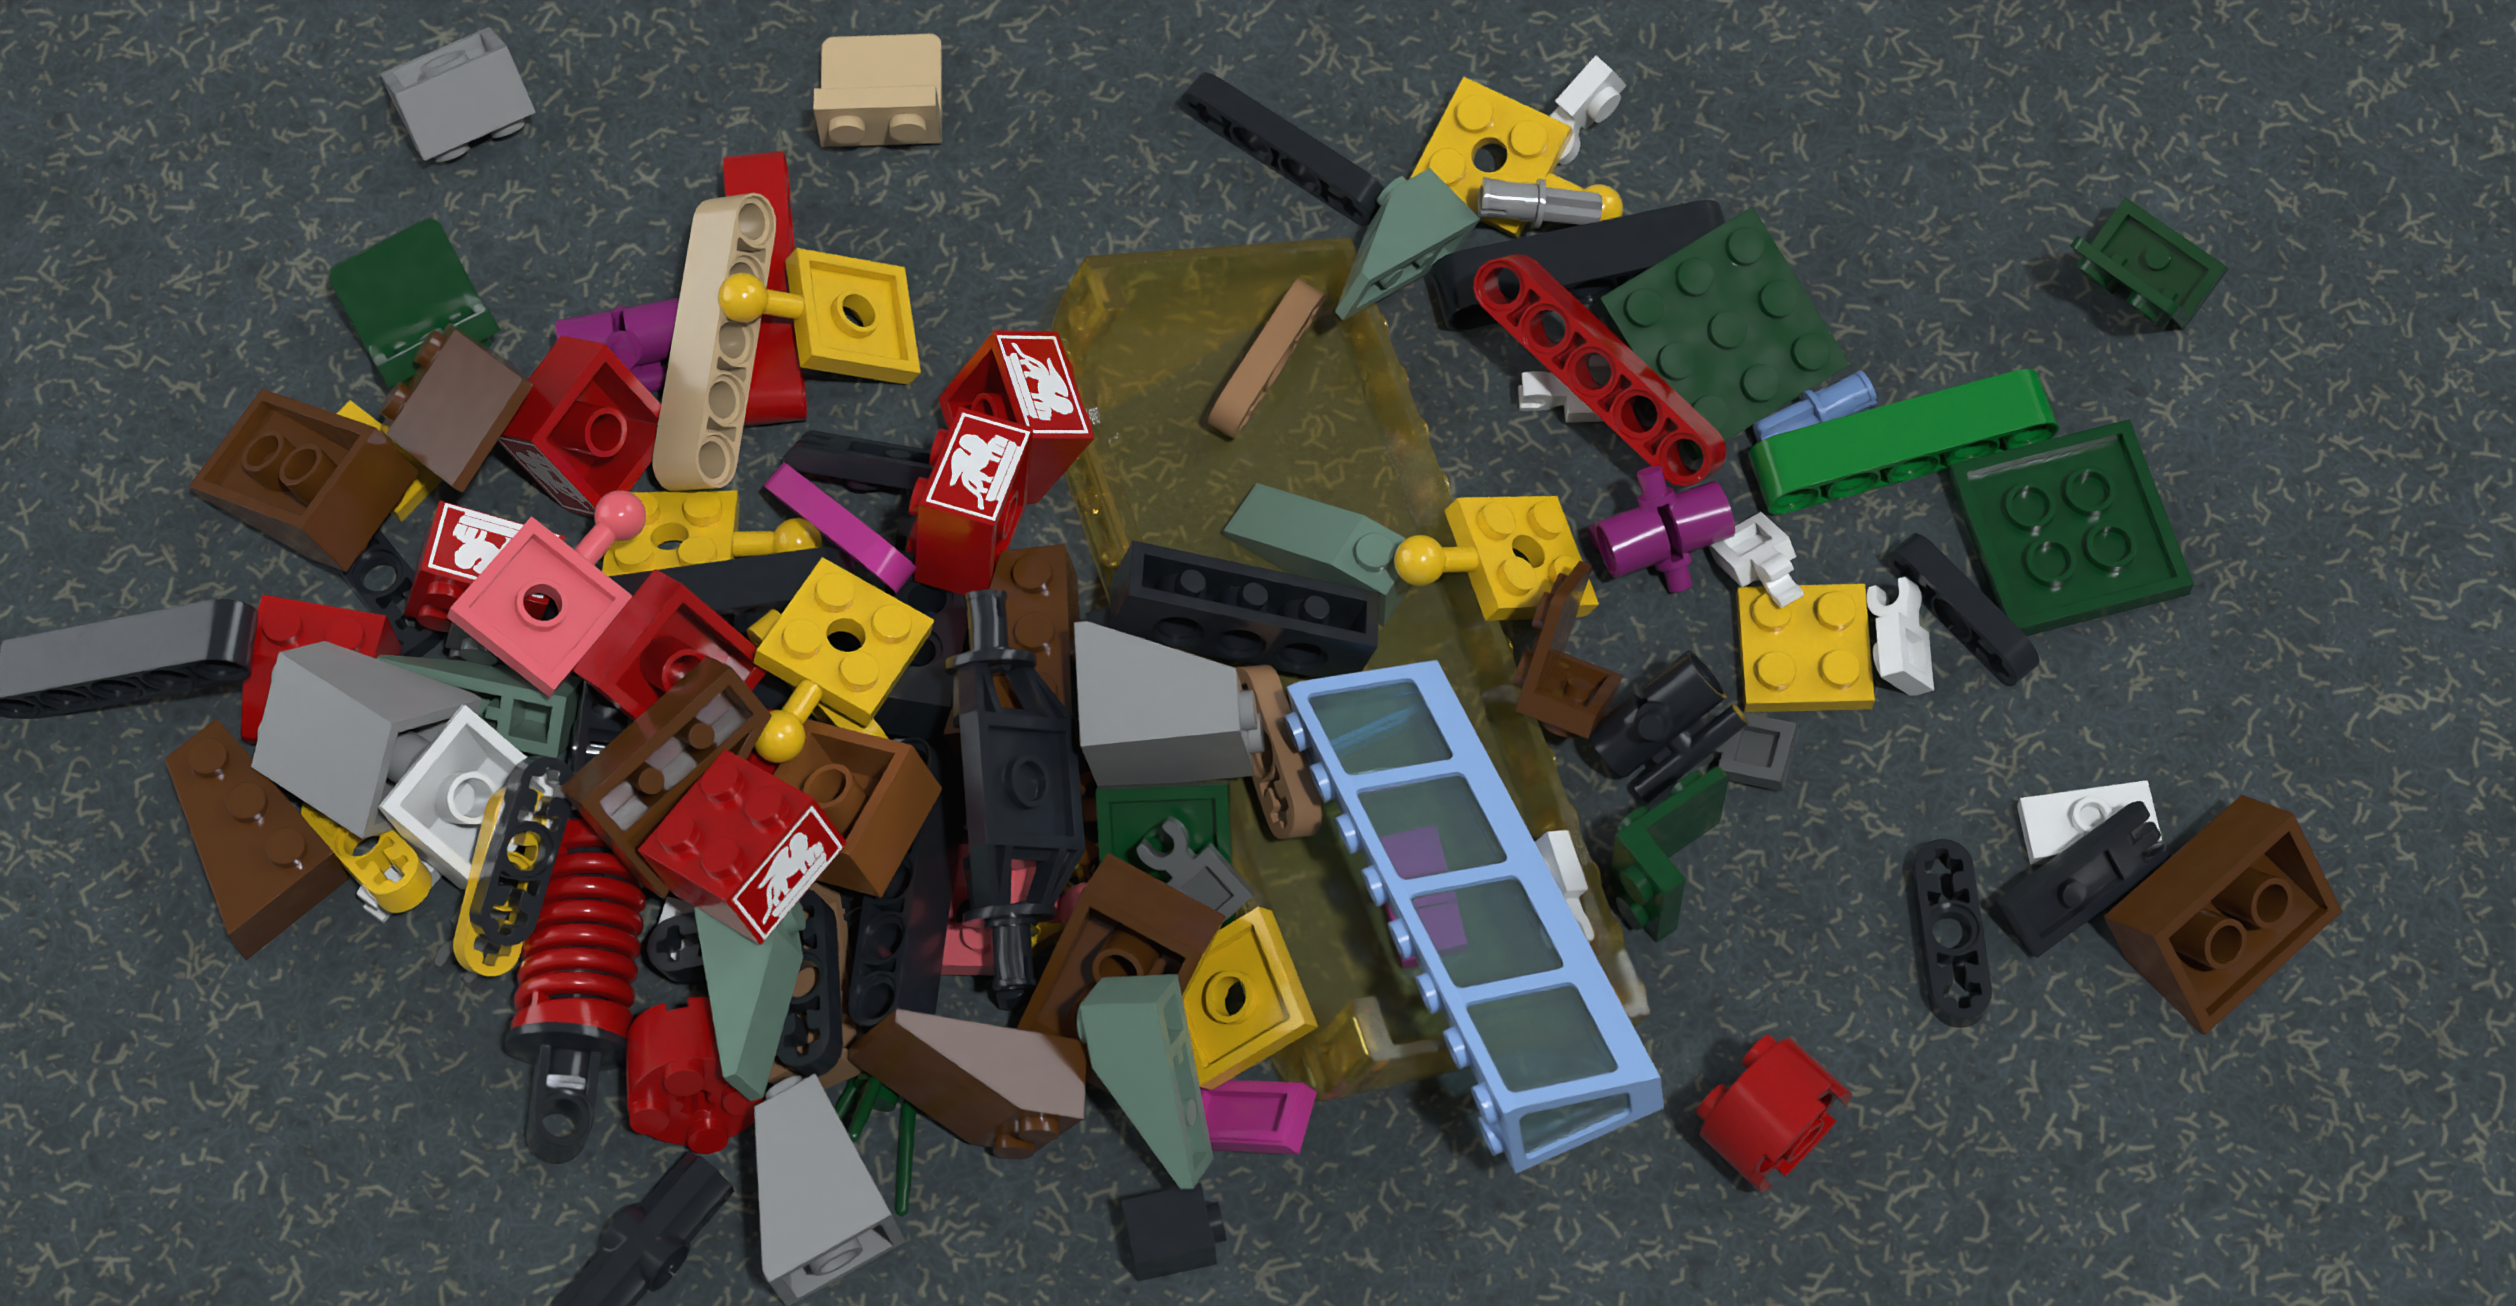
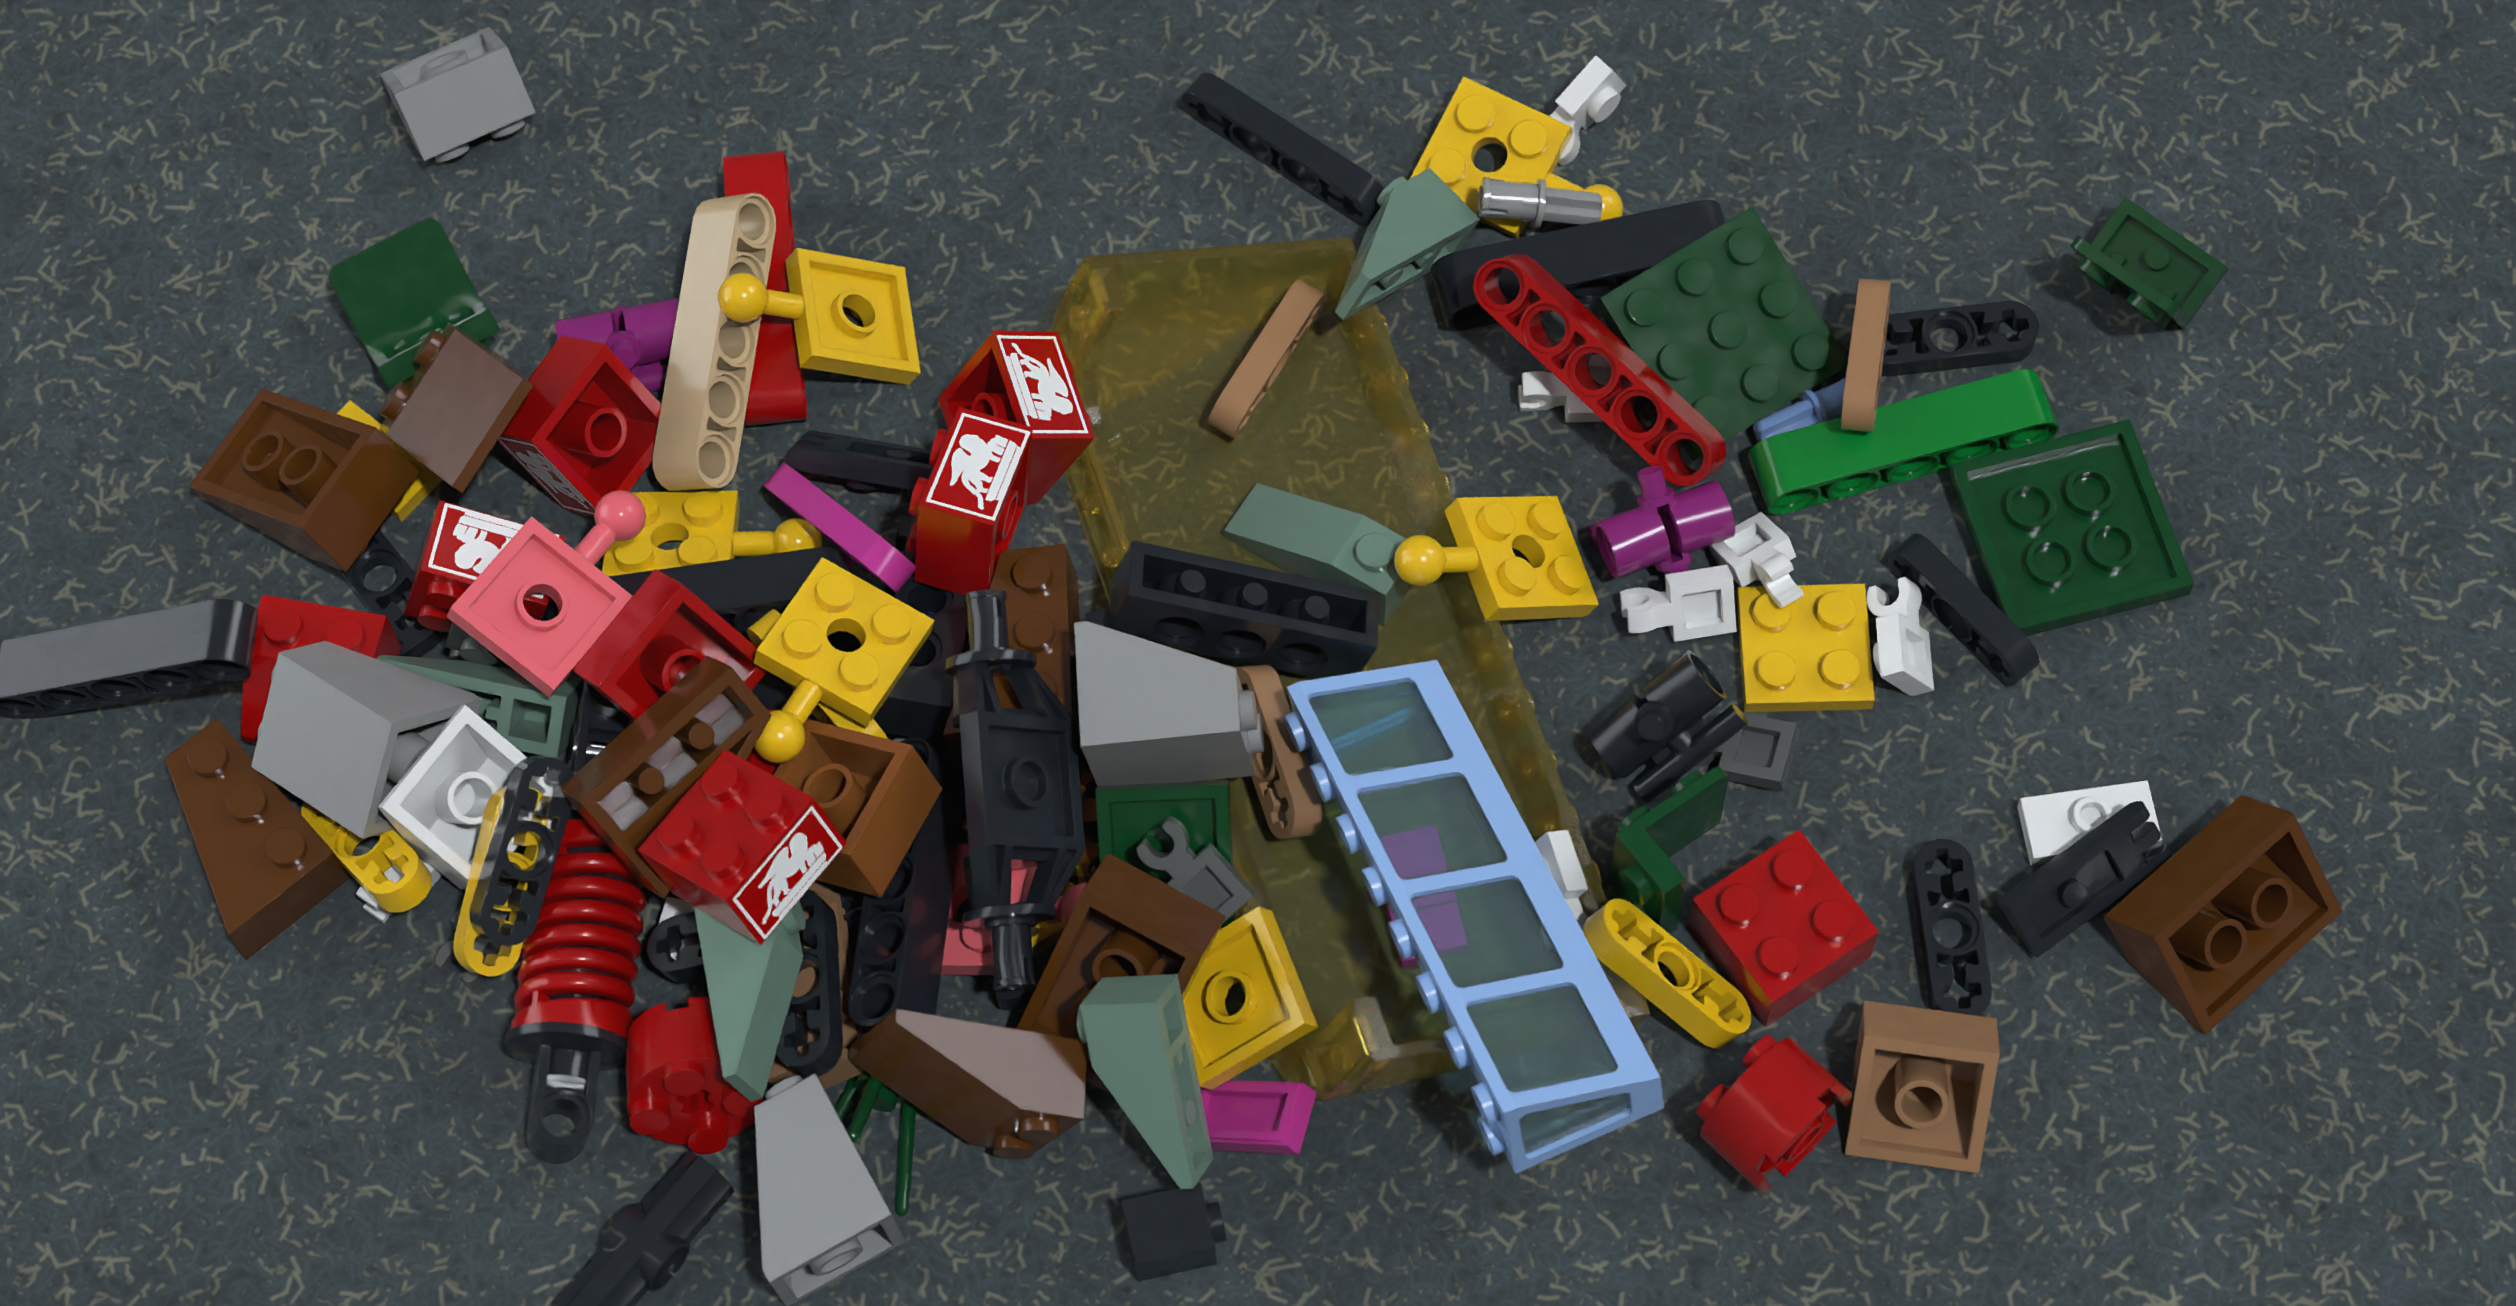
(880, 90): tan bracket -> none
(1557, 687): reddish brown bracket -> none
(1692, 606): none -> white plate
(1714, 1012): none -> yellow beam
(1782, 927): none -> red brick
(1866, 355): none -> medium nougat beam
(1922, 1086): none -> medium nougat slope
(1995, 348): none -> black beam

